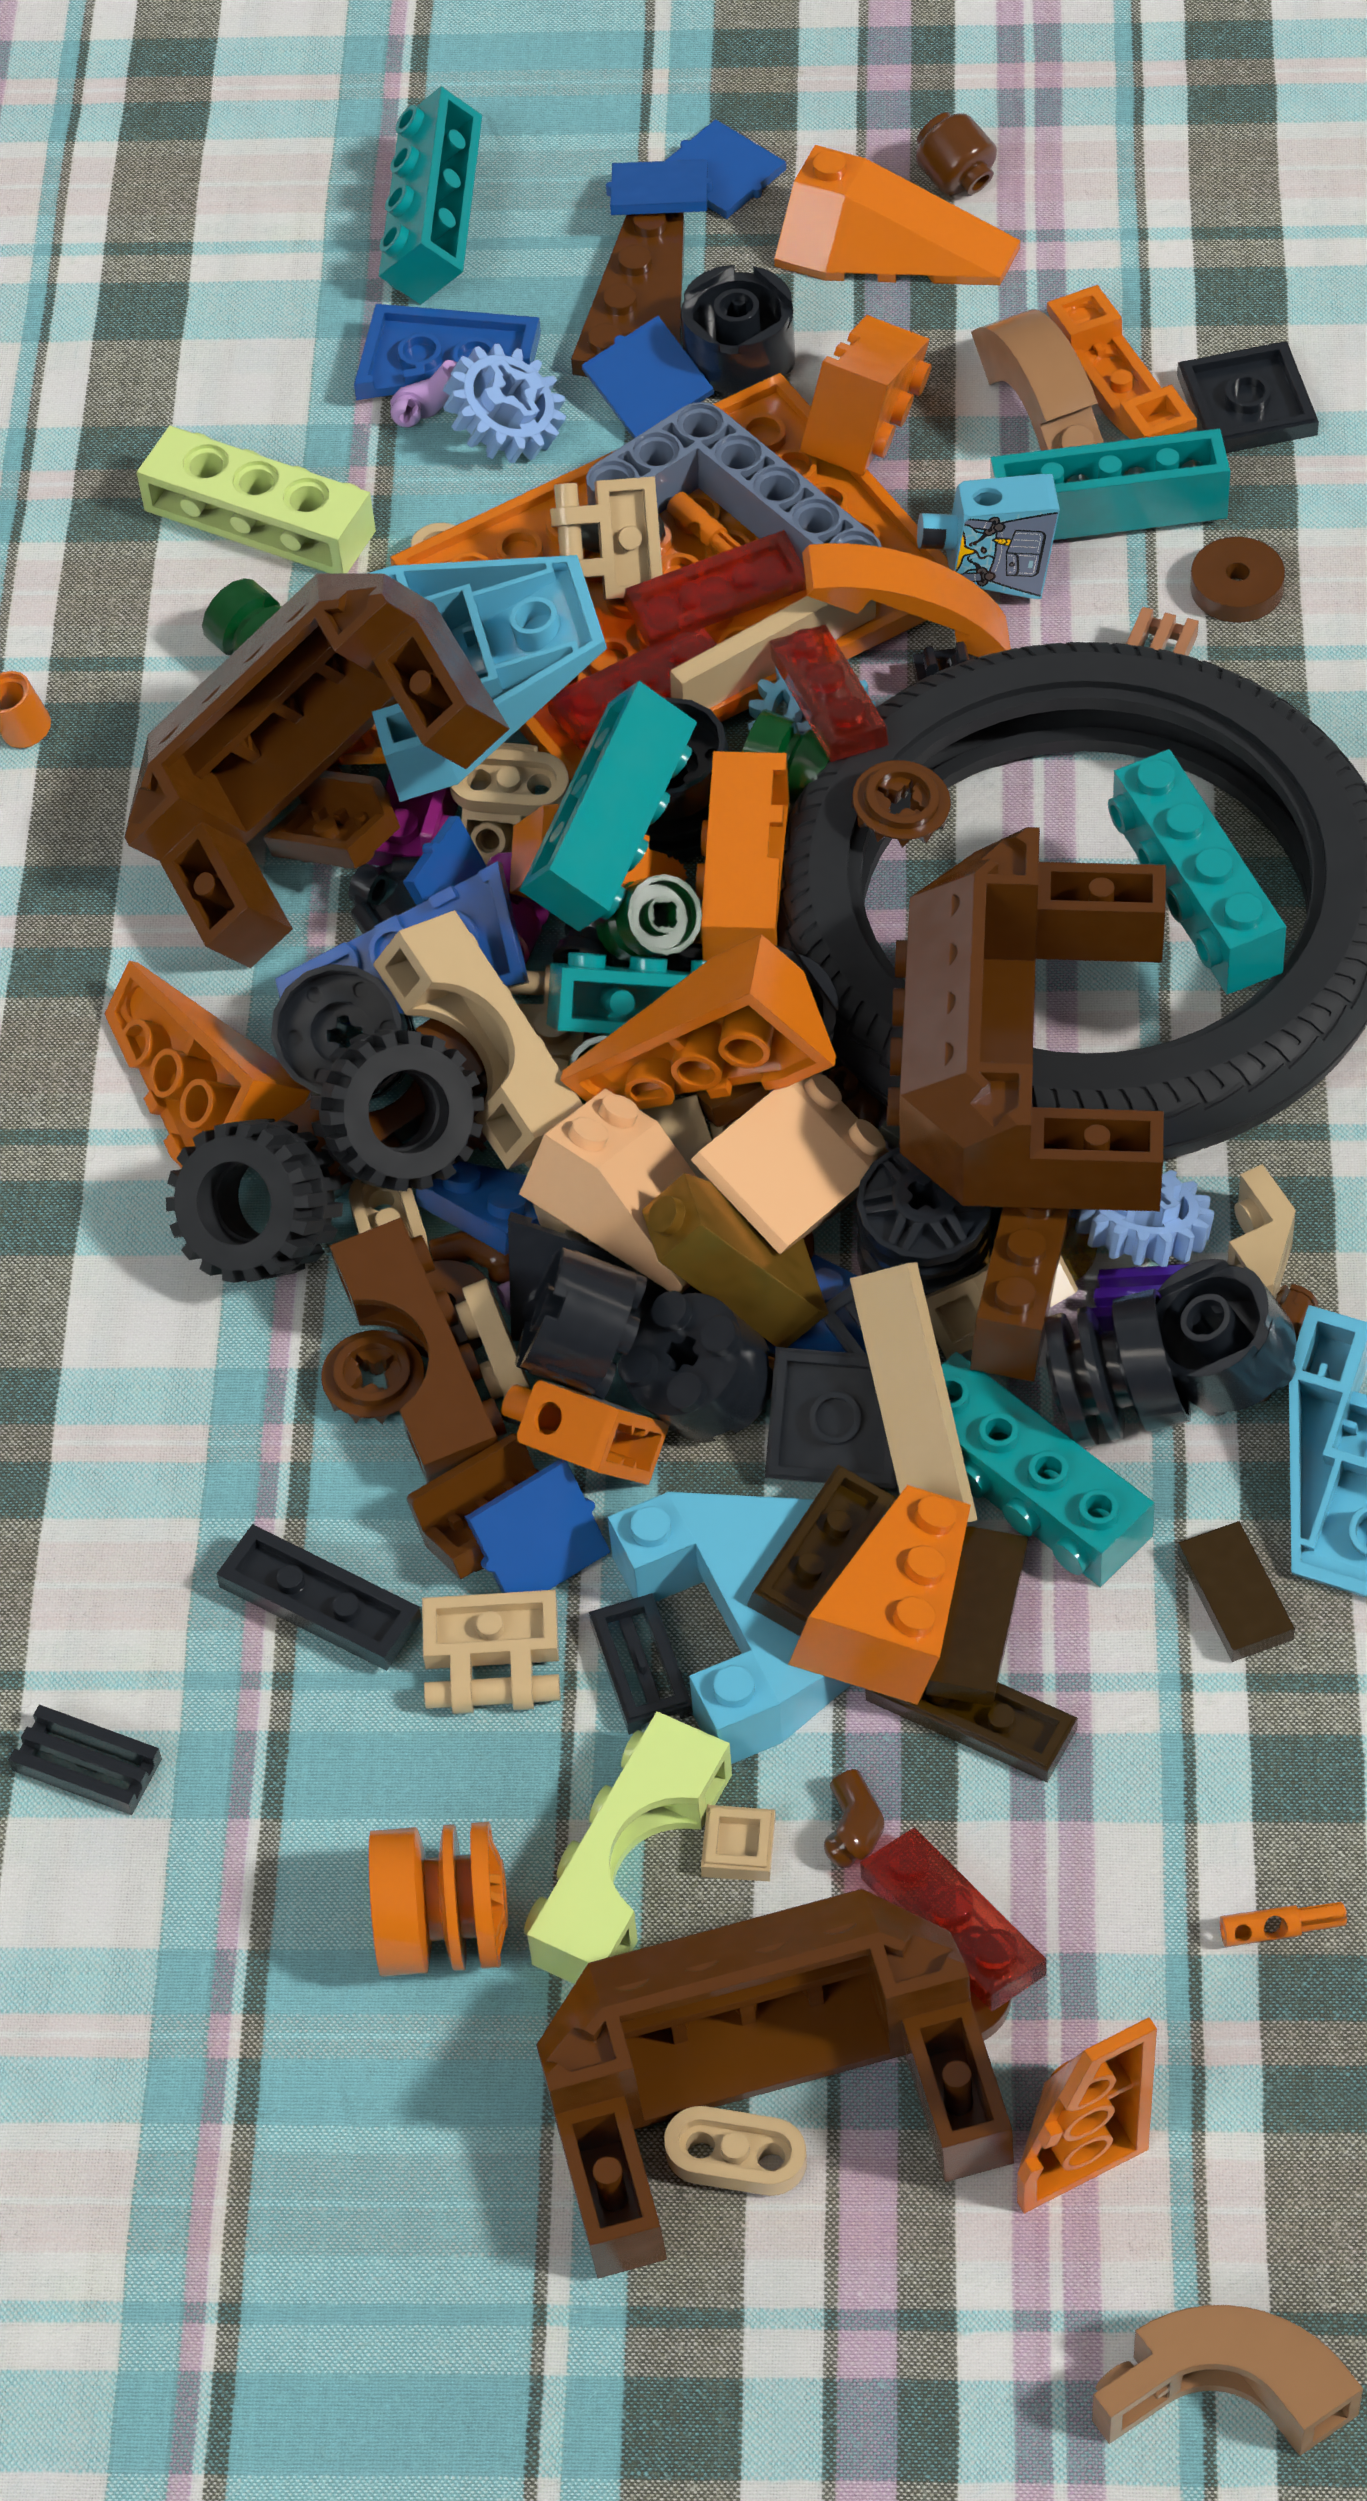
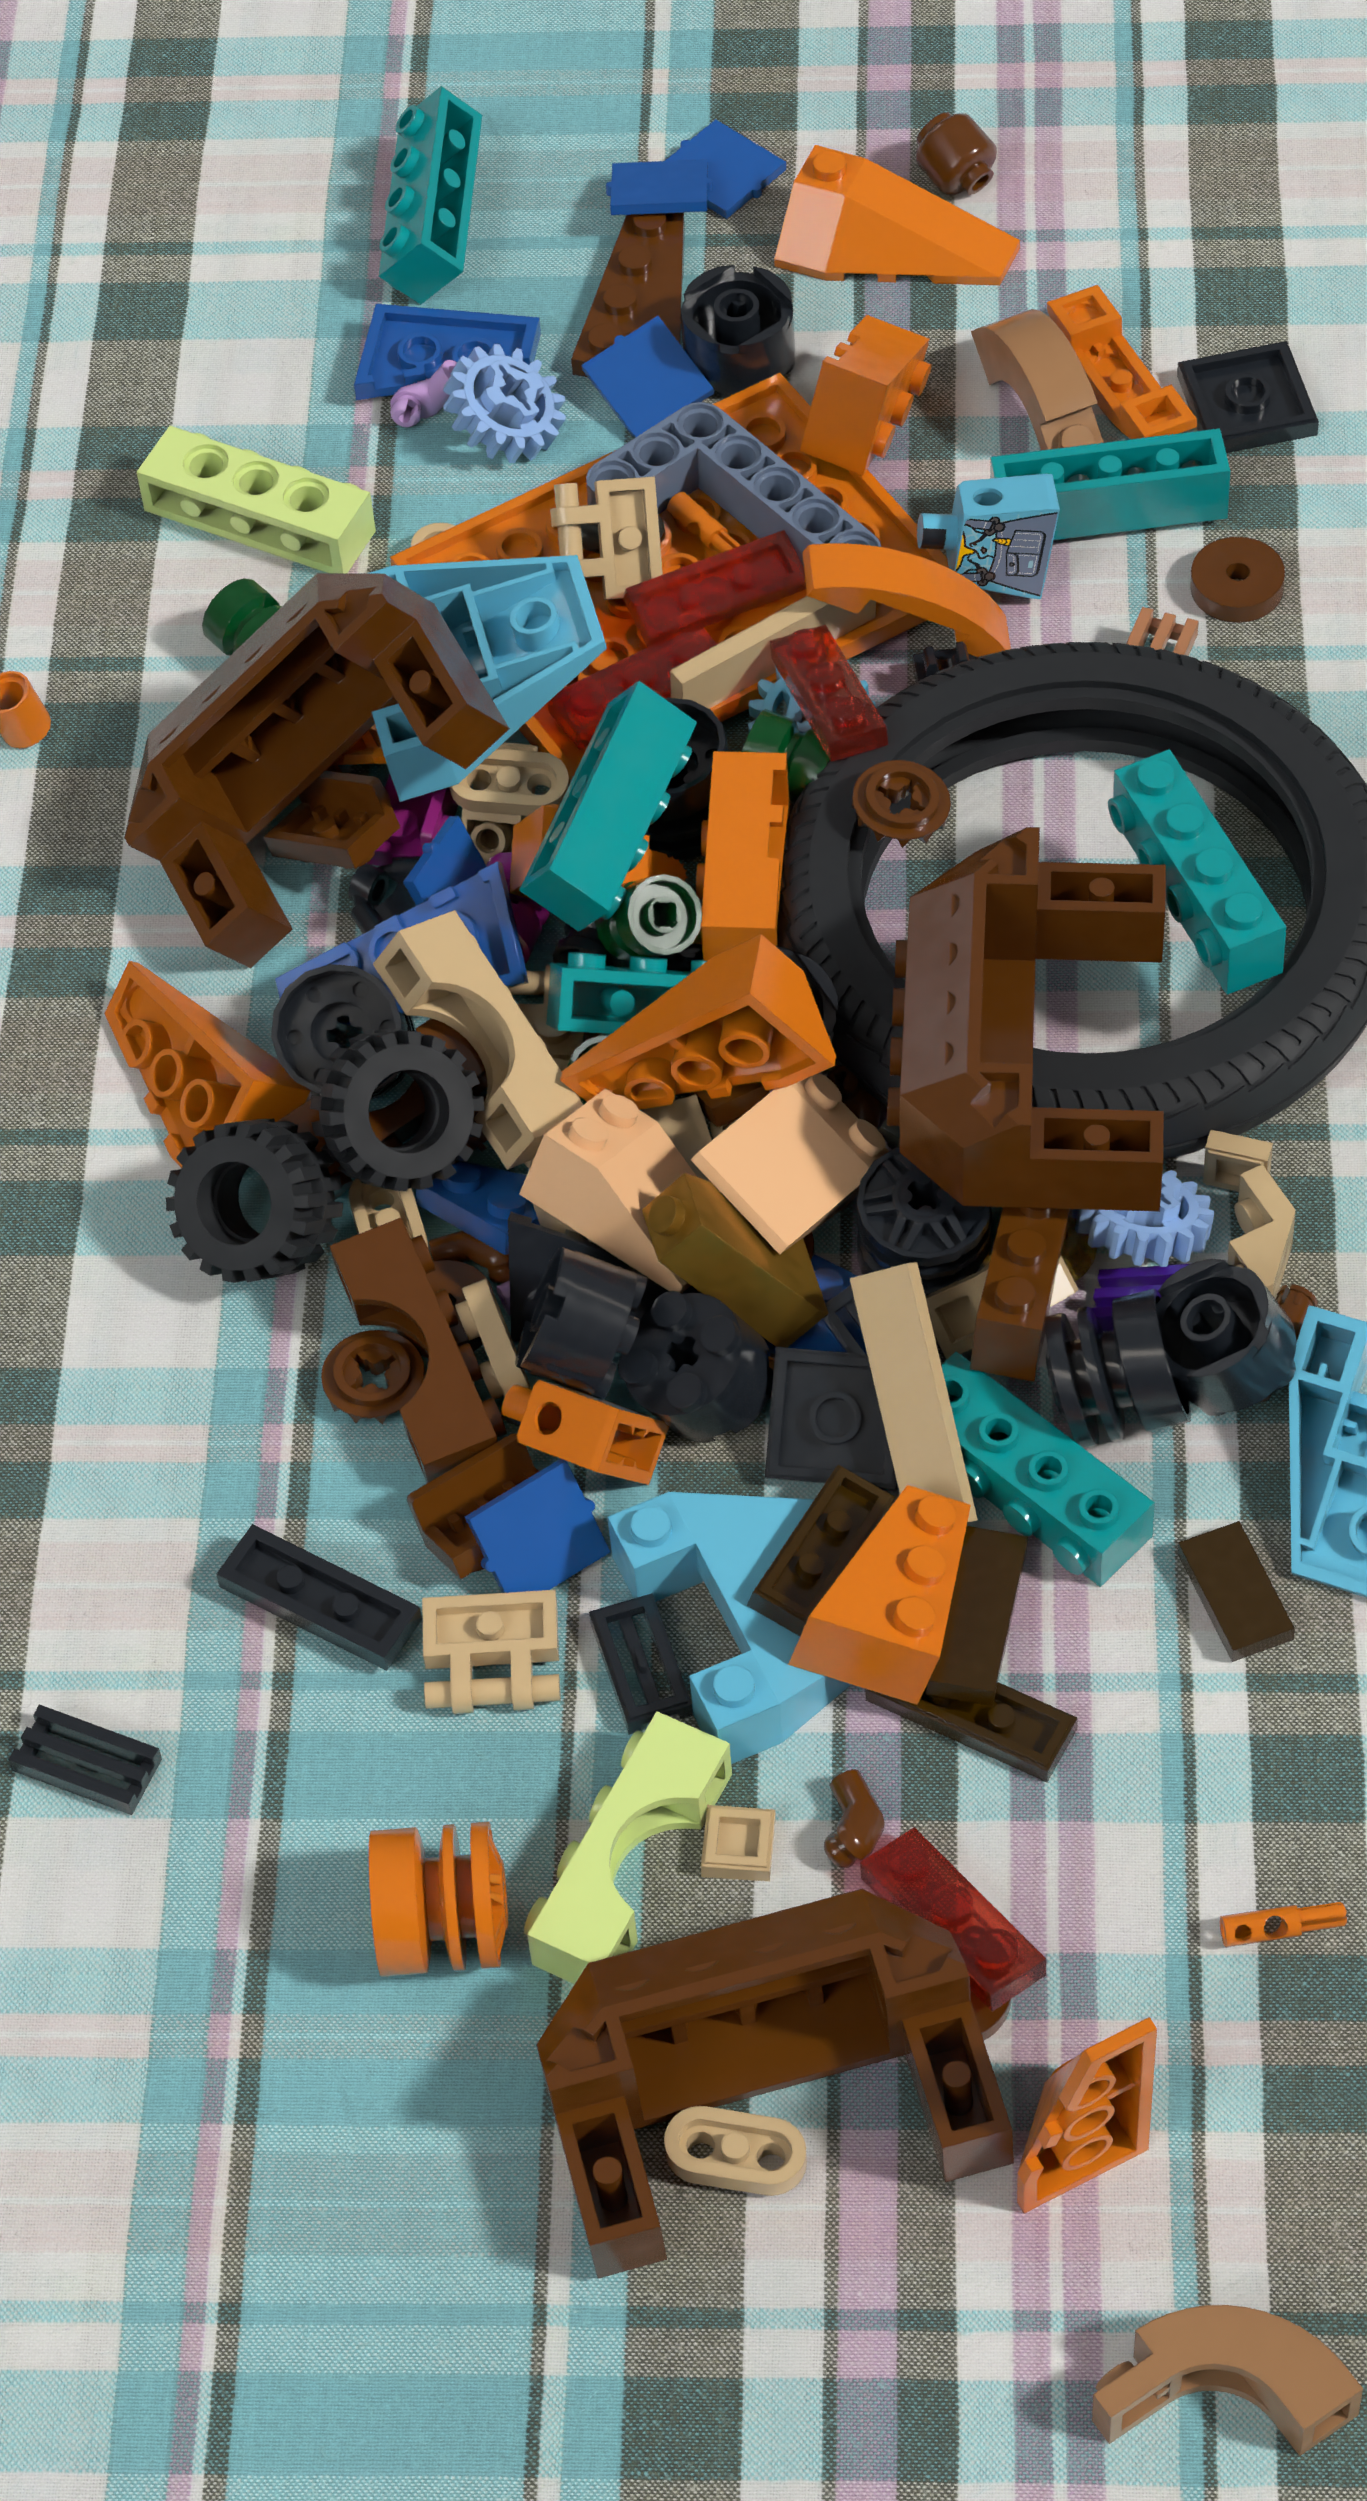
(1232, 1155): none -> tan tile

